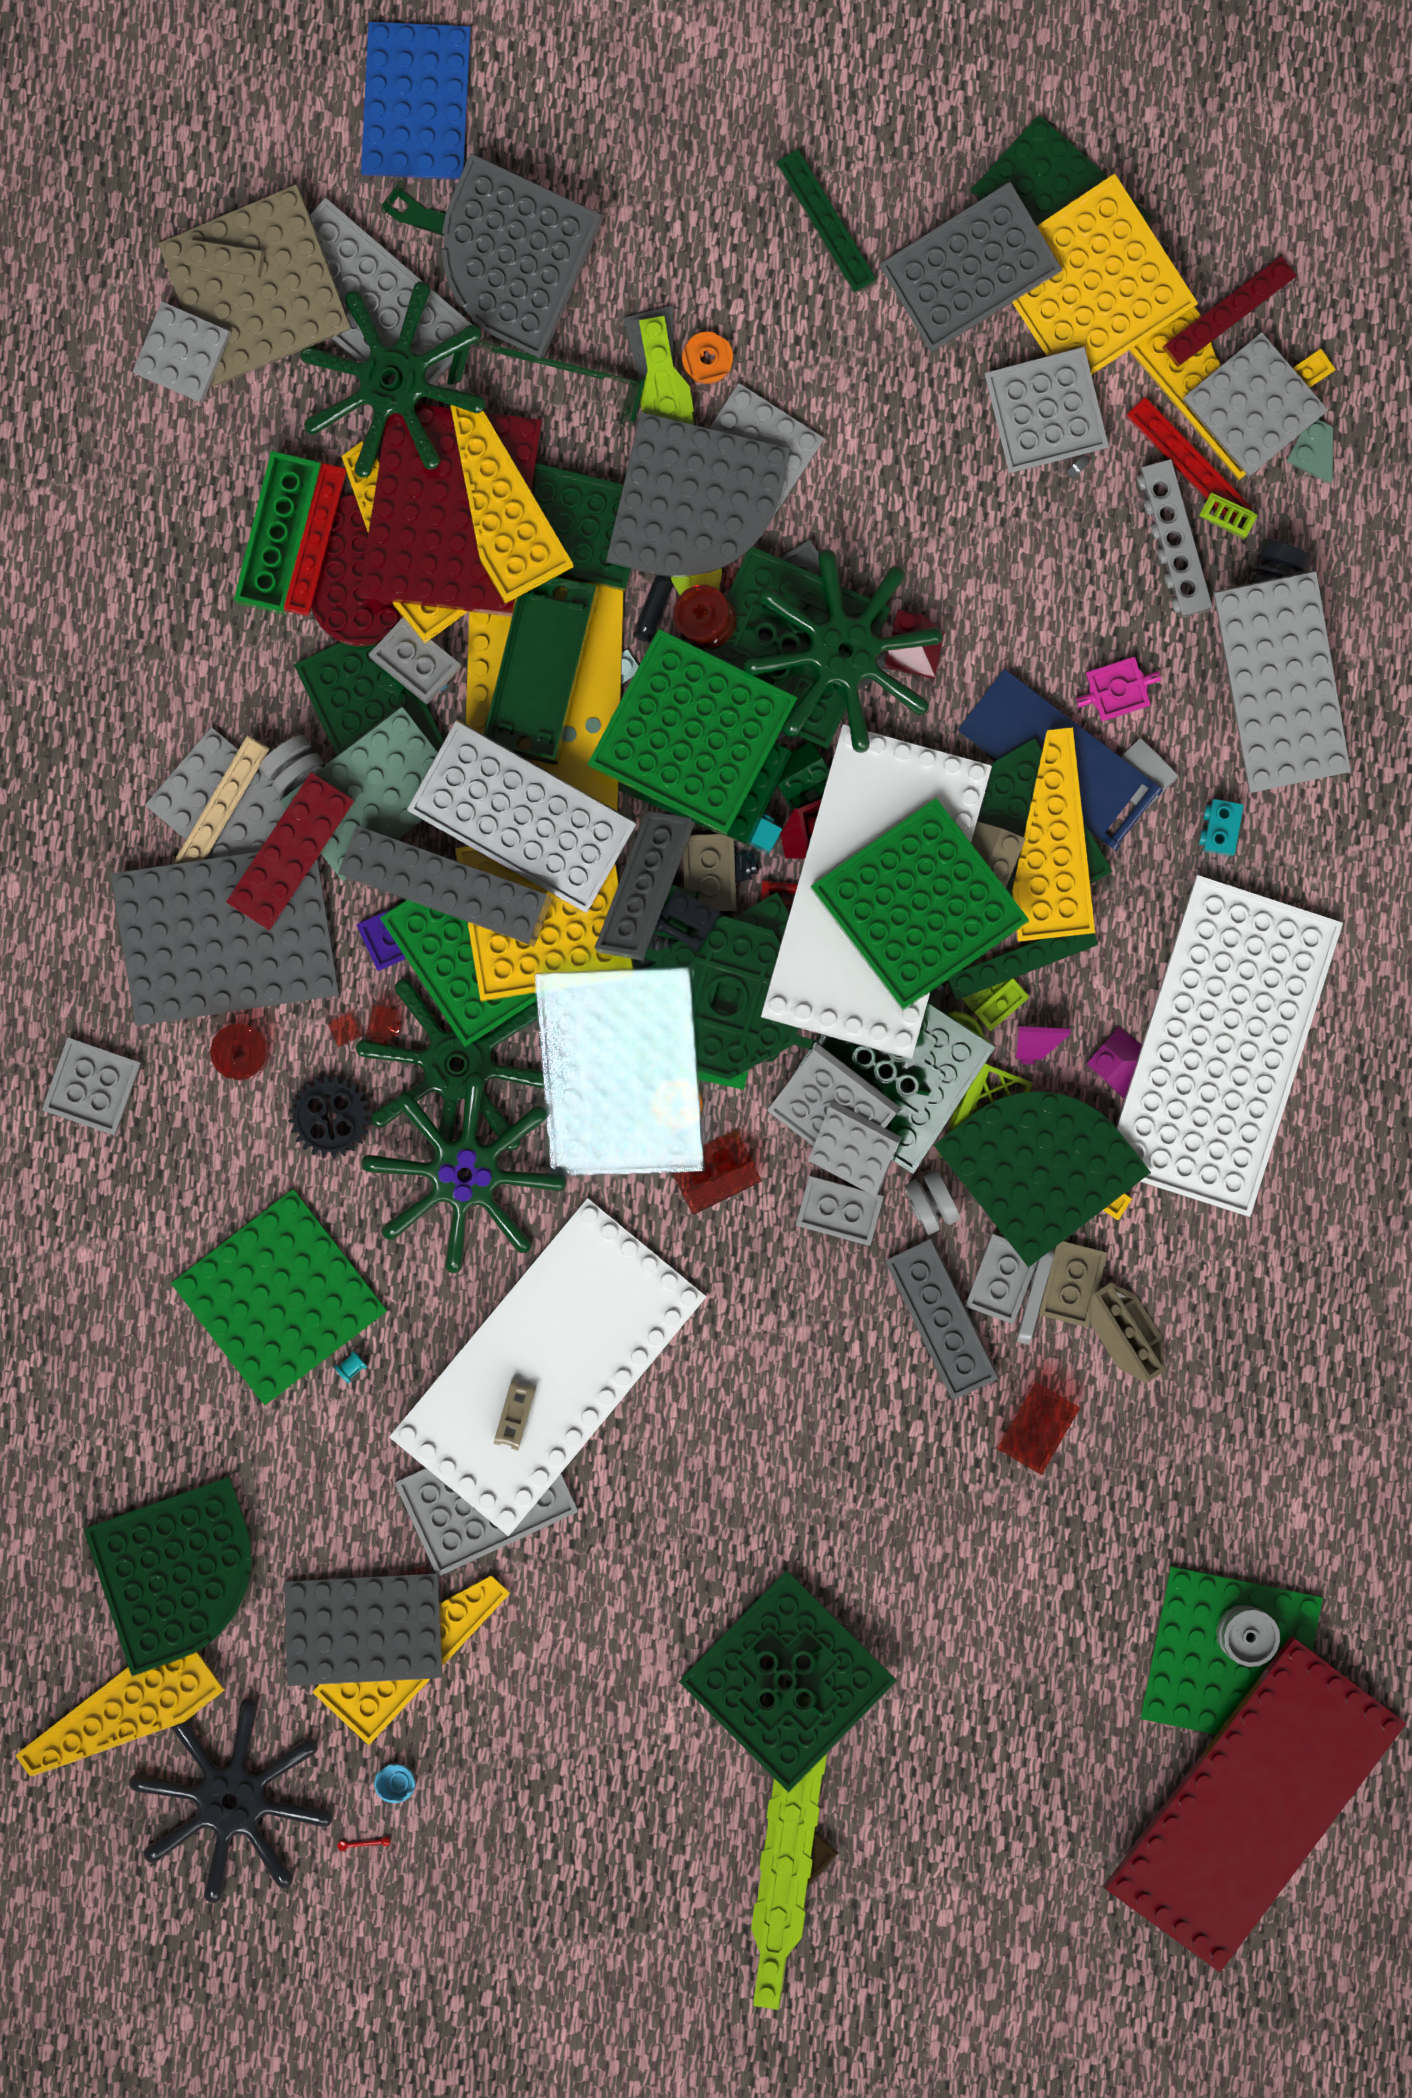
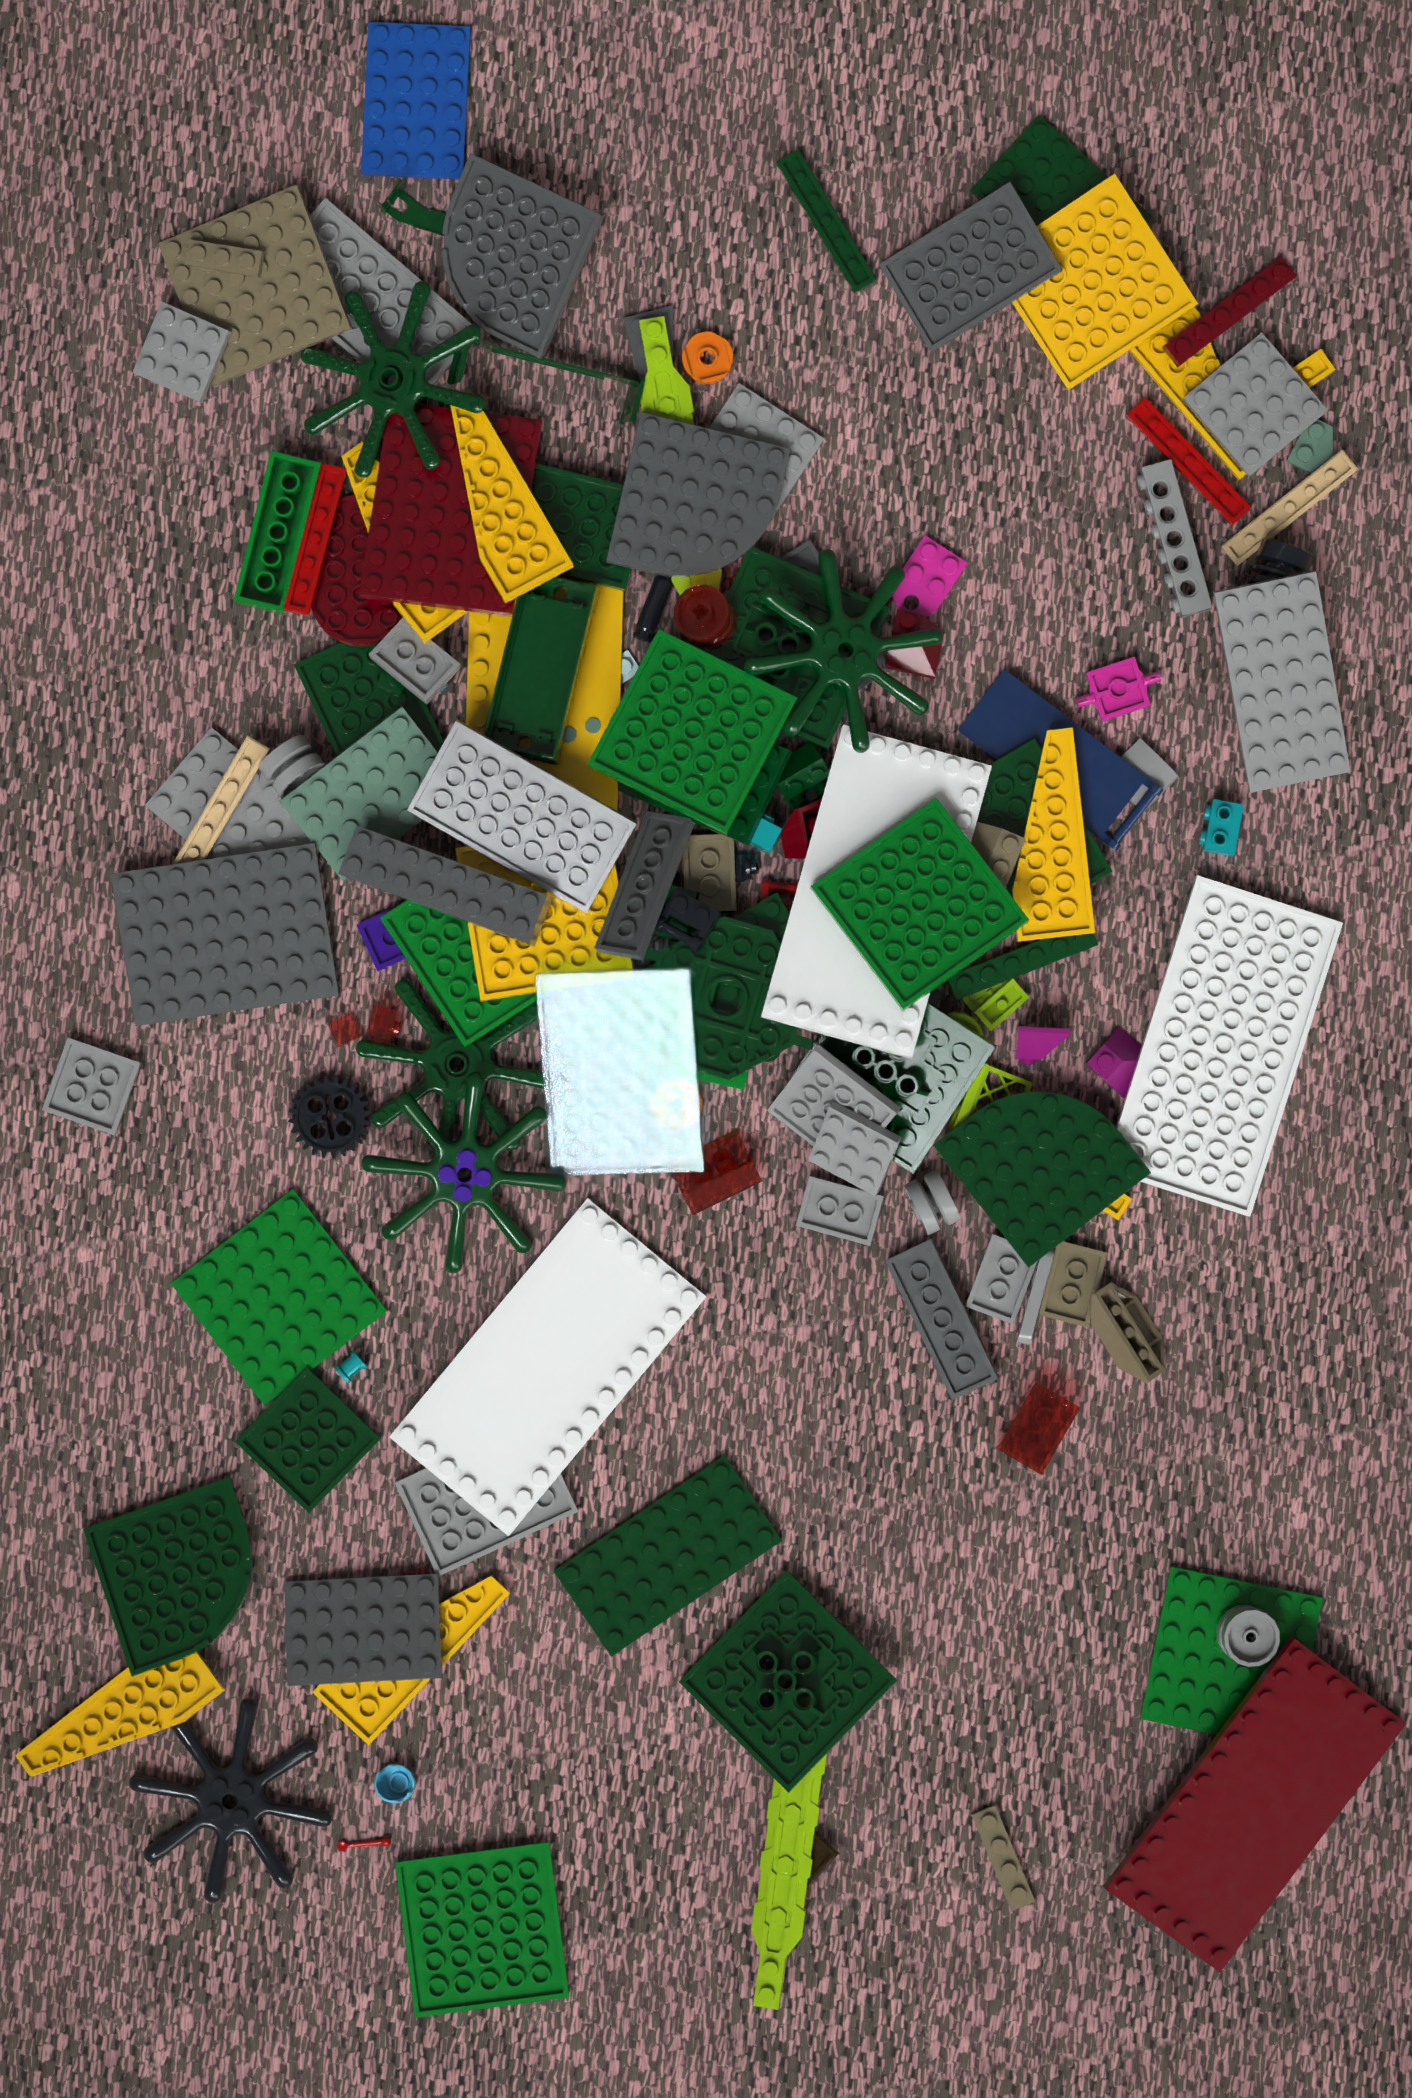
(227, 1043): clear red wheel -> none
(290, 850): dark red brick -> none
(308, 1439): none -> dark green plate
(482, 1929): none -> green plate
(514, 1414): dark tan plate -> none
(667, 1555): none -> dark green plate
(928, 577): none -> dark pink plate
(1003, 1857): none -> dark tan plate
(1046, 410): light grey plate -> none
(1078, 466): dark grey tile -> none
(1232, 507): lime slope -> none
(1289, 507): none -> tan tile

